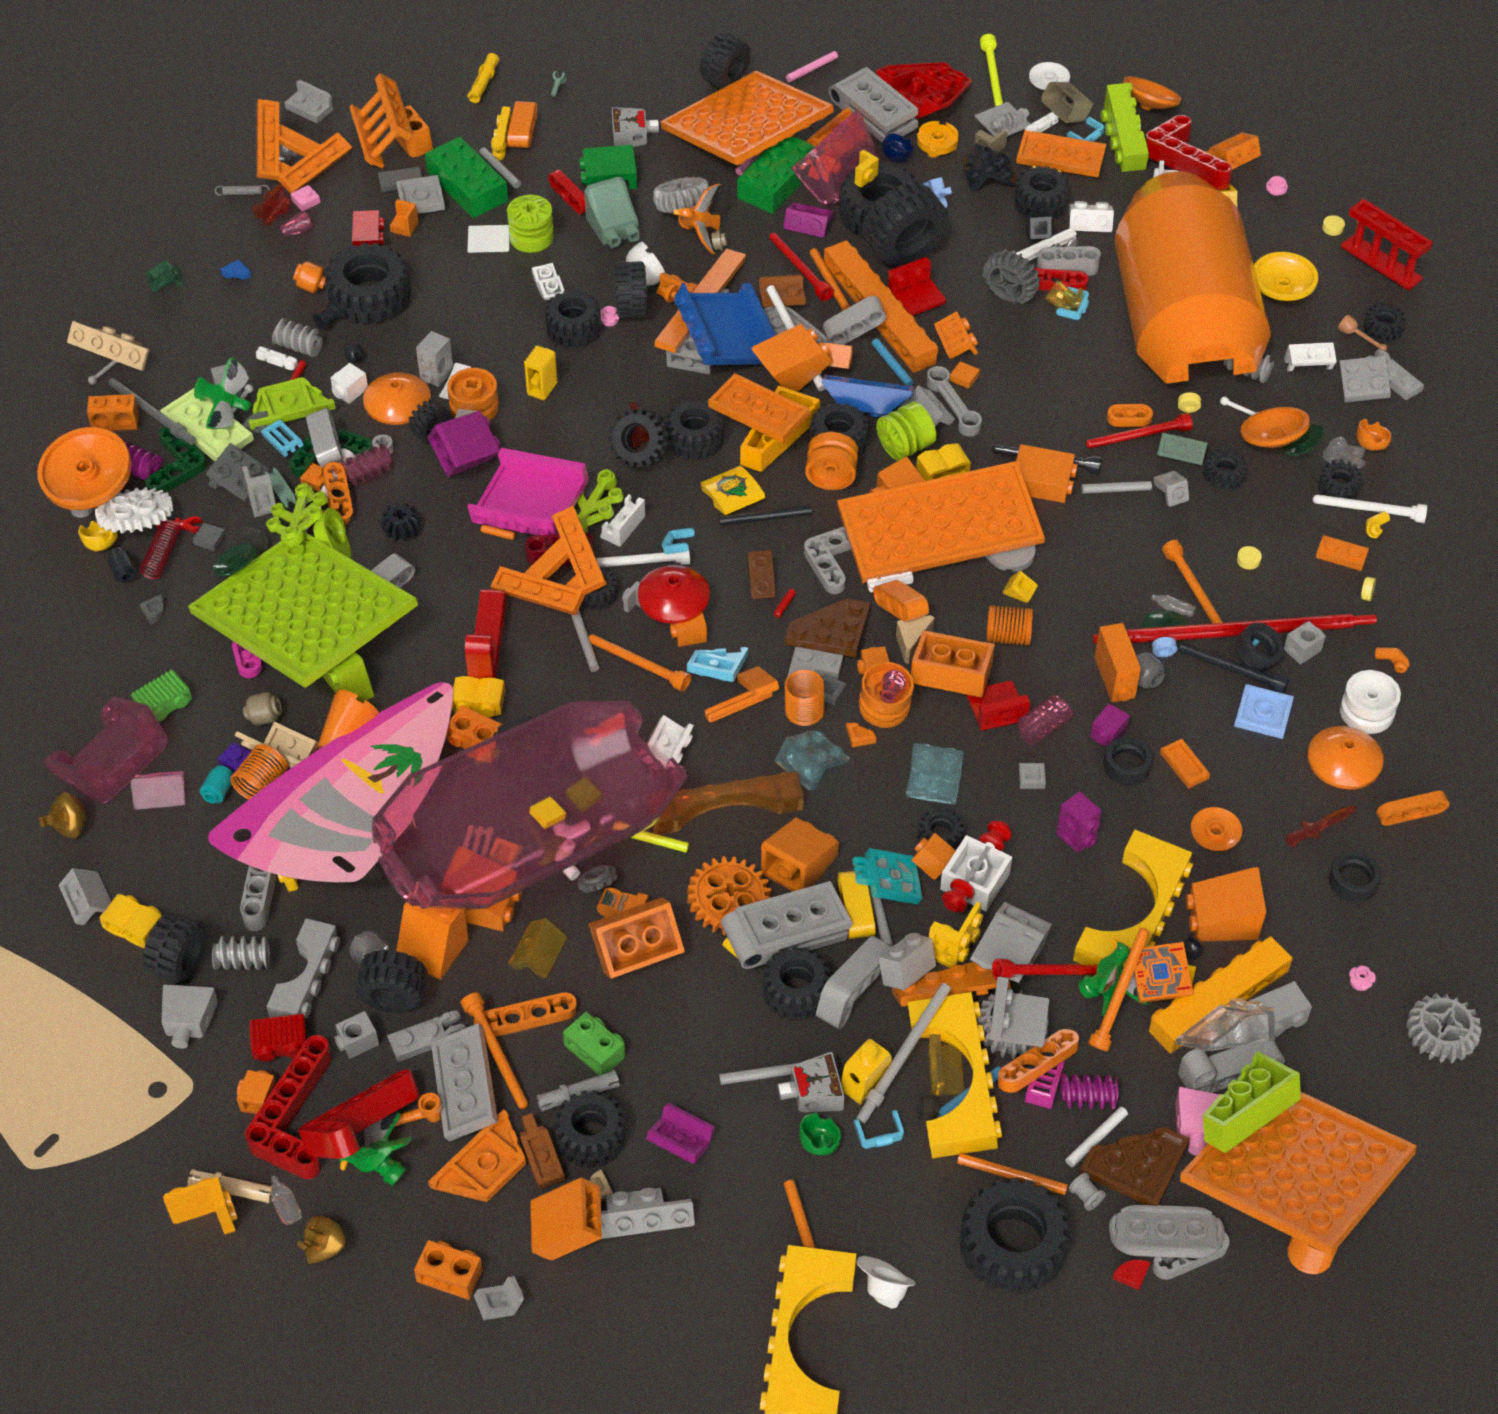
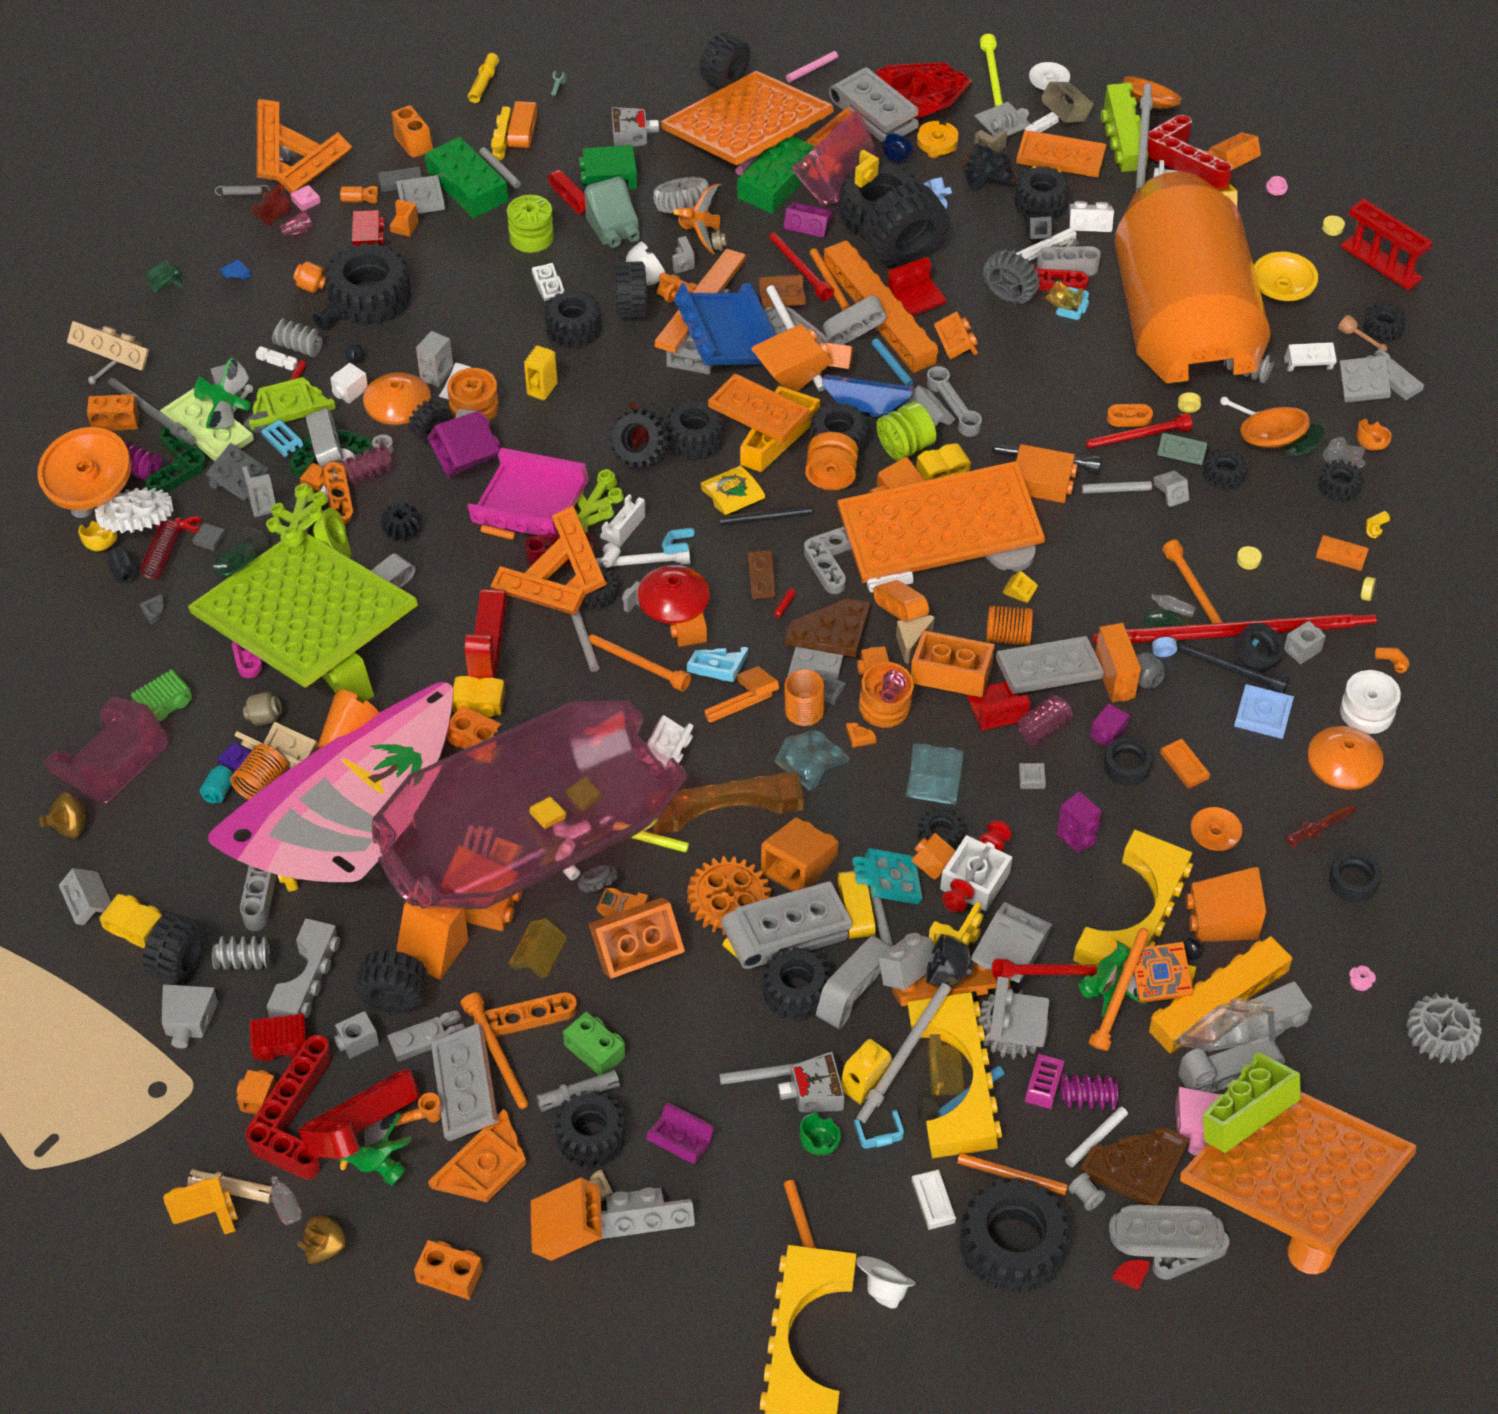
(158, 790): clear pink panel -> none
(281, 488): sand green piece -> none
(310, 102): light grey bracket -> none
(359, 194): none -> orange bar
(366, 943): clear head -> none
(395, 119): orange fence -> none
(488, 238): white sticker -> none
(499, 1300): light grey bracket -> none
(540, 1153): dark orange hinge -> none
(609, 316): bright pink plate -> none
(611, 552): none -> white arm
(684, 256): none -> light grey bracket
(933, 1199): none -> white tile
(949, 963): none -> black cylinder
(964, 375): orange tile -> none
(1015, 1077): orange beam -> none
(1049, 665): none -> light grey plate
(1094, 135): medium azure piece -> none
(1146, 104): none -> light grey bar
(1412, 808): orange beam -> none
(1417, 513): white piece -> none

